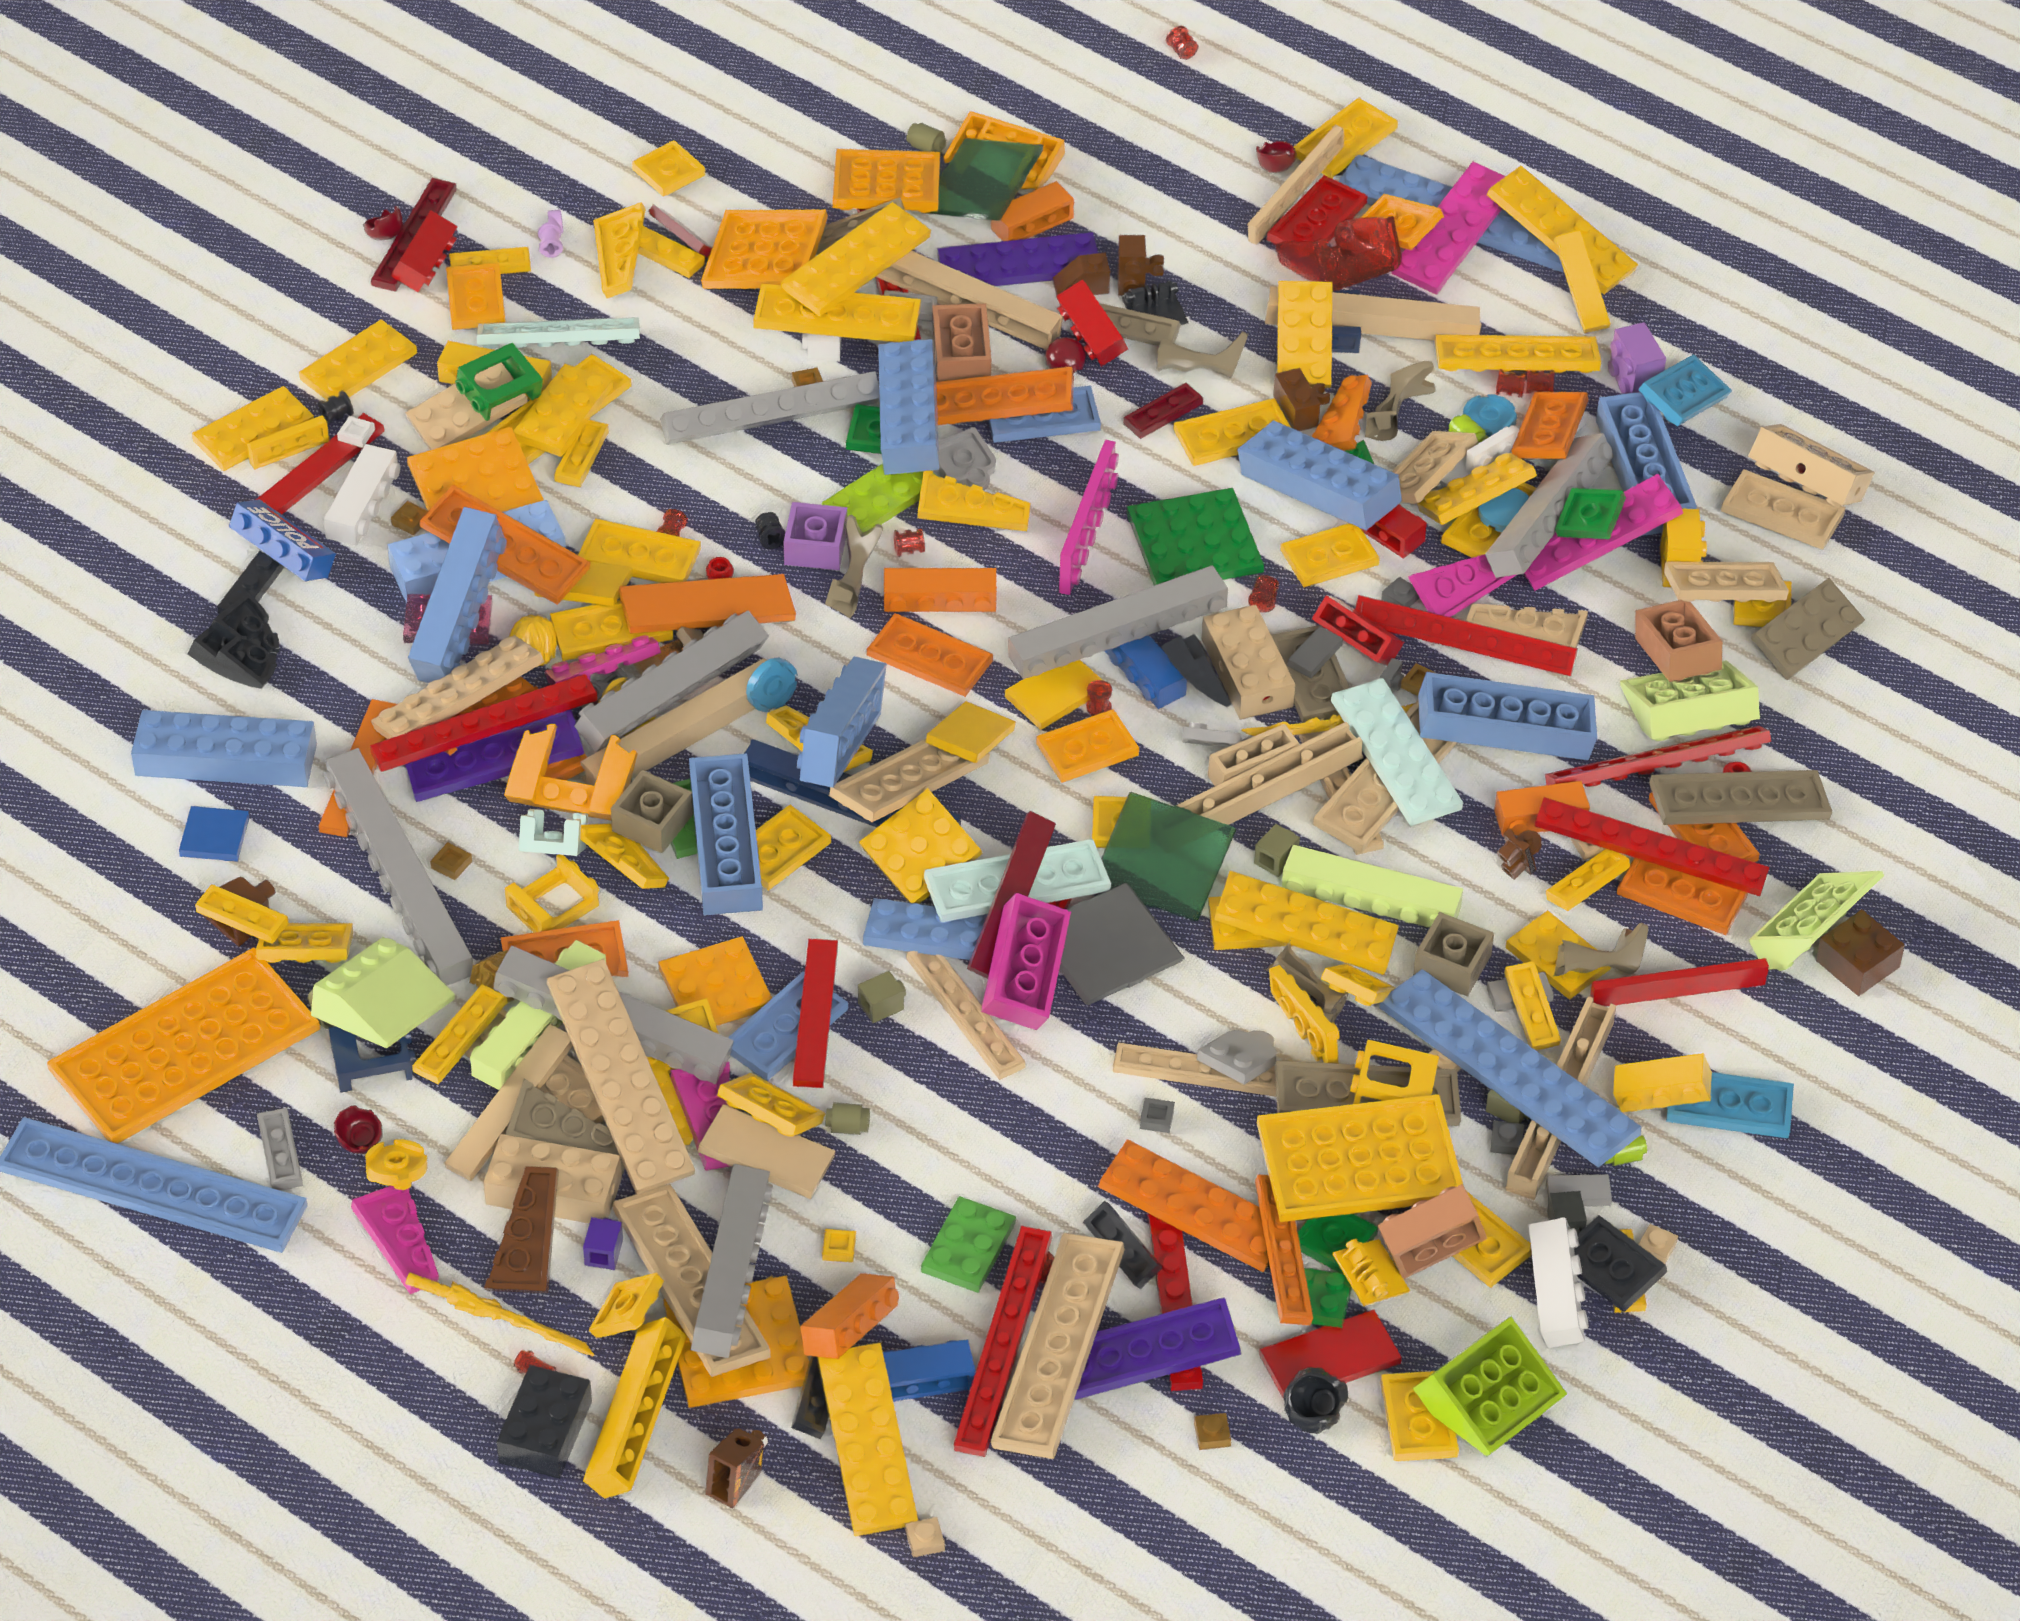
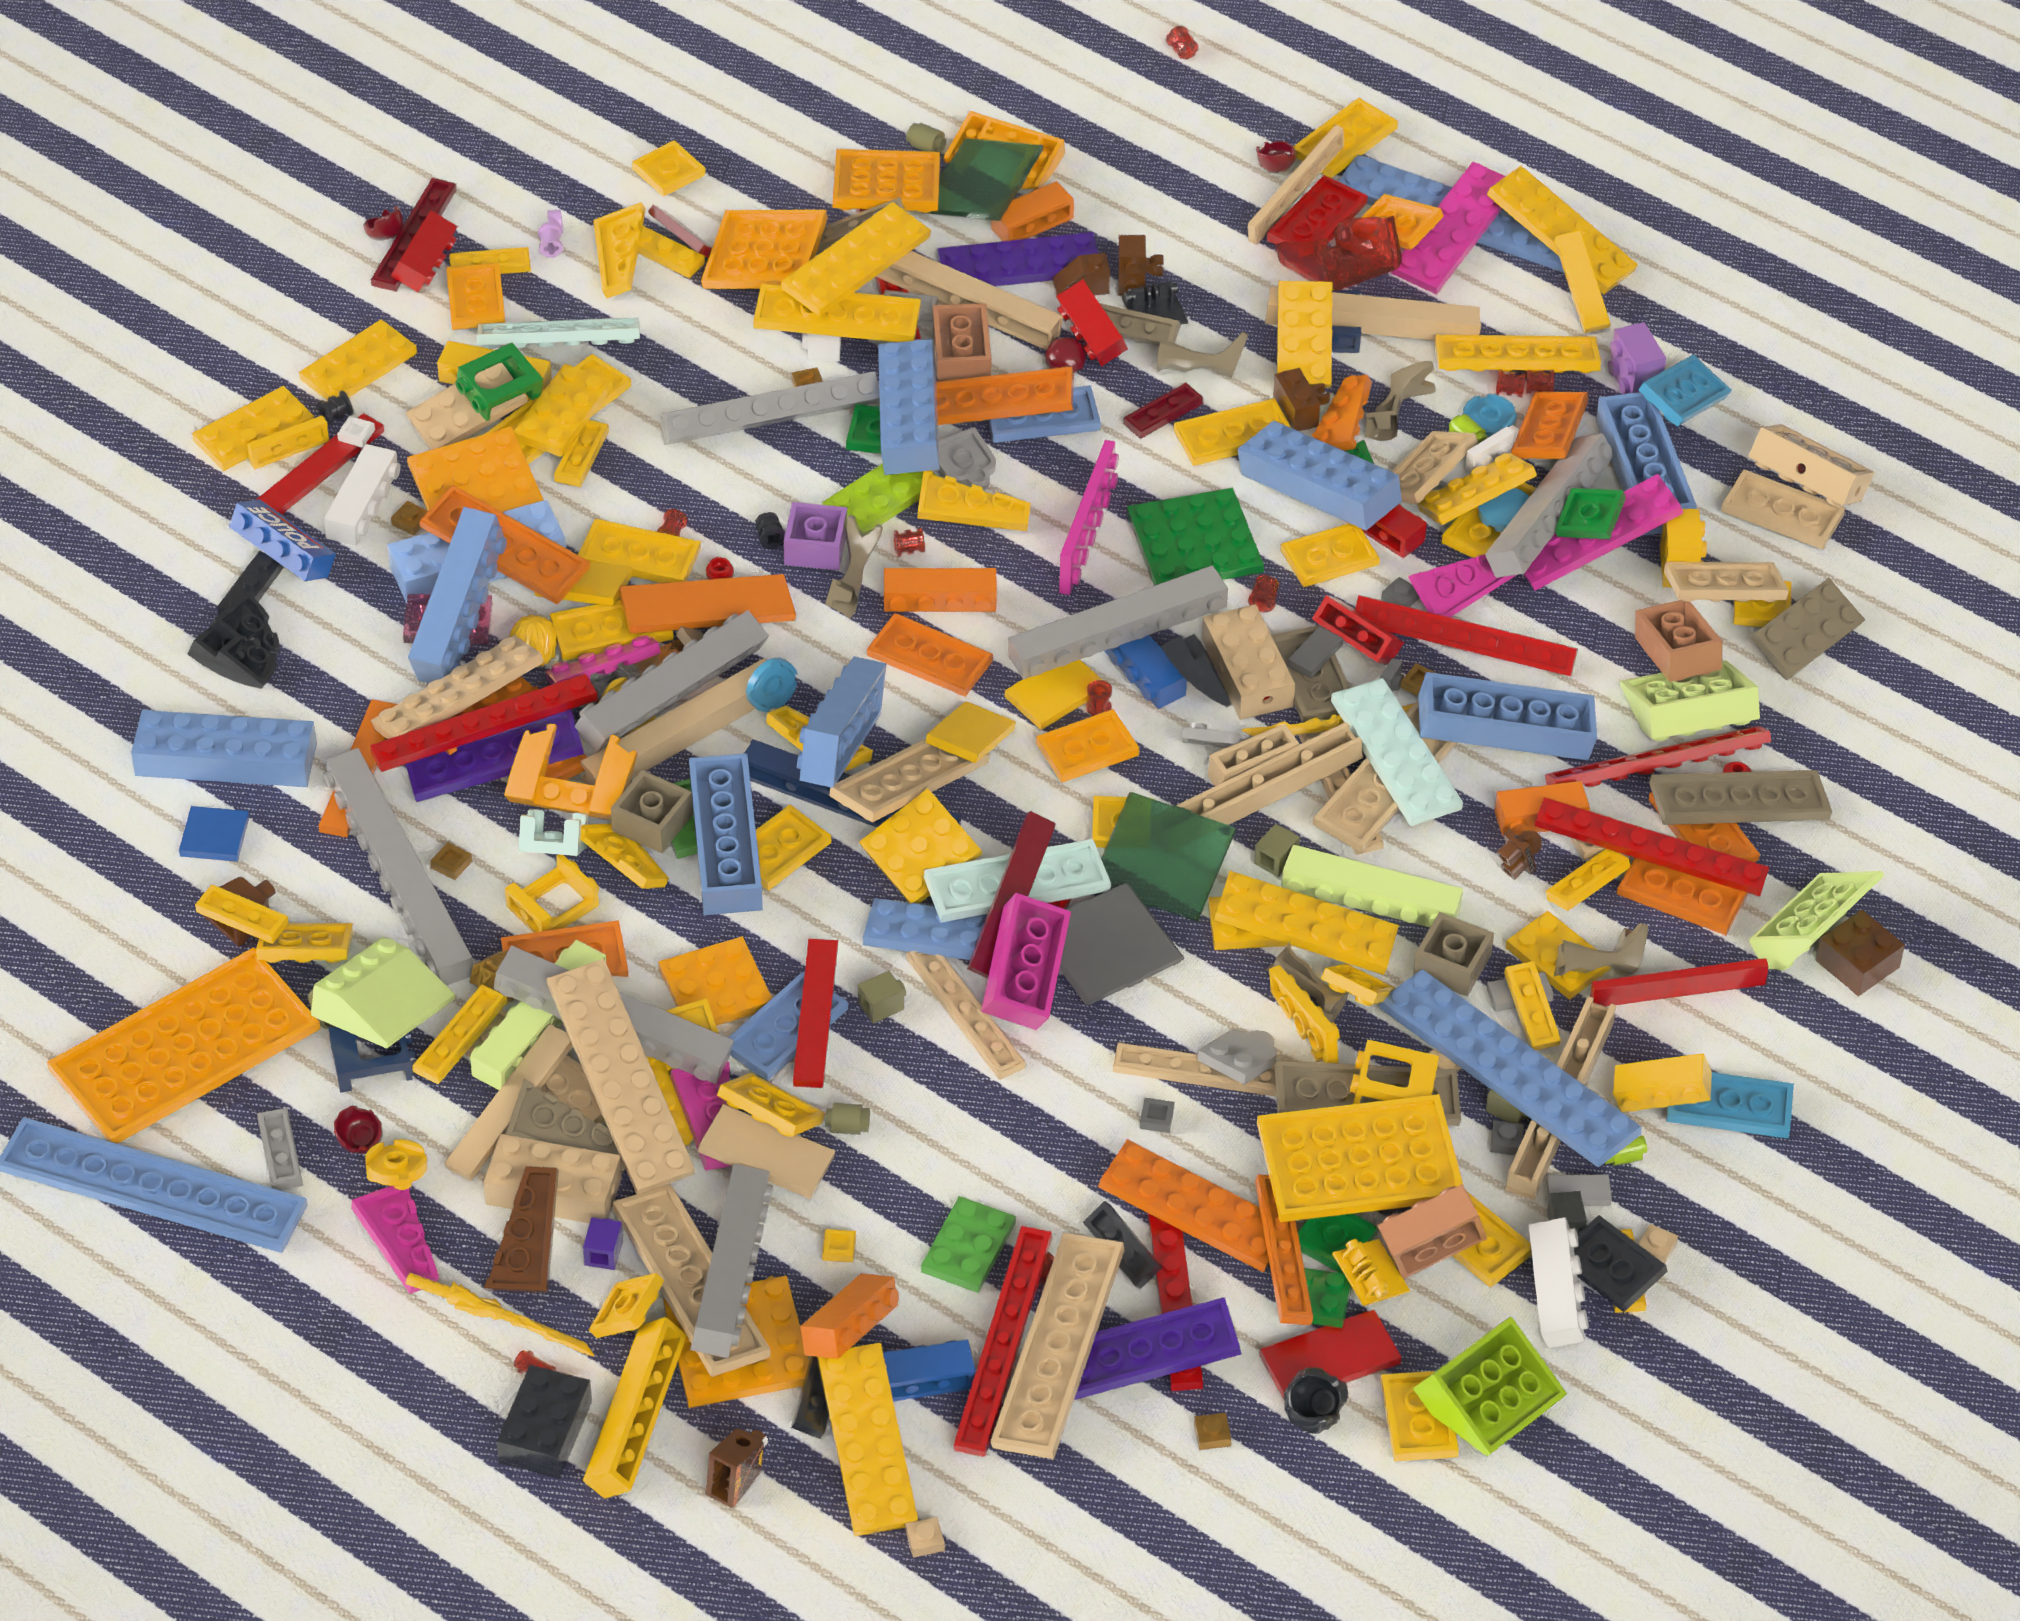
(1548, 626): tan wing -> none

